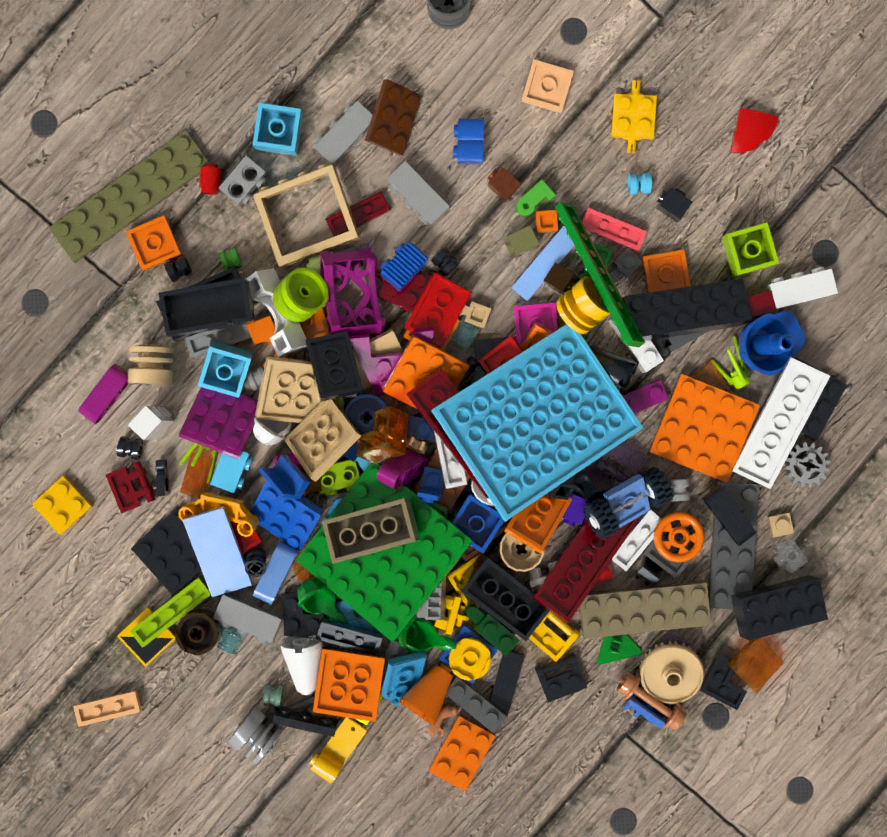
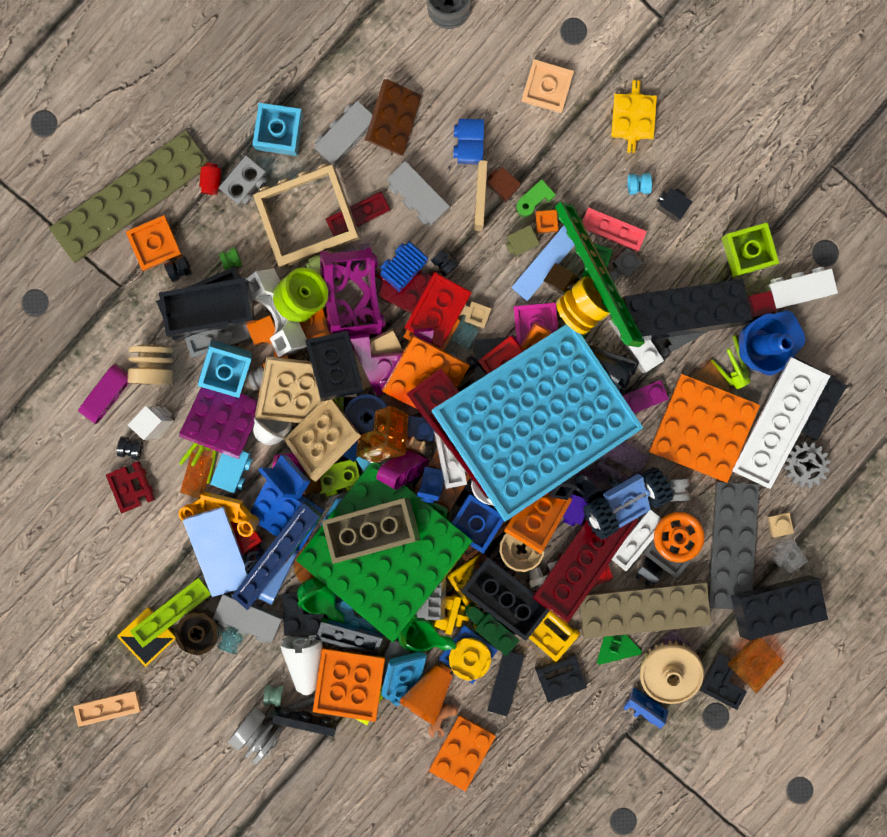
(62, 505): yellow plate -> none
(161, 483): black plate -> none
(169, 553): black plate -> none
(277, 555): none -> dark blue plate
(337, 750): yellow door -> none
(476, 704): dark grey plate -> none
(480, 195): none -> tan tile
(629, 685): nougat piece -> none
(666, 271): orange plate -> none
(729, 515): black beam -> none
(752, 129): red brick -> none

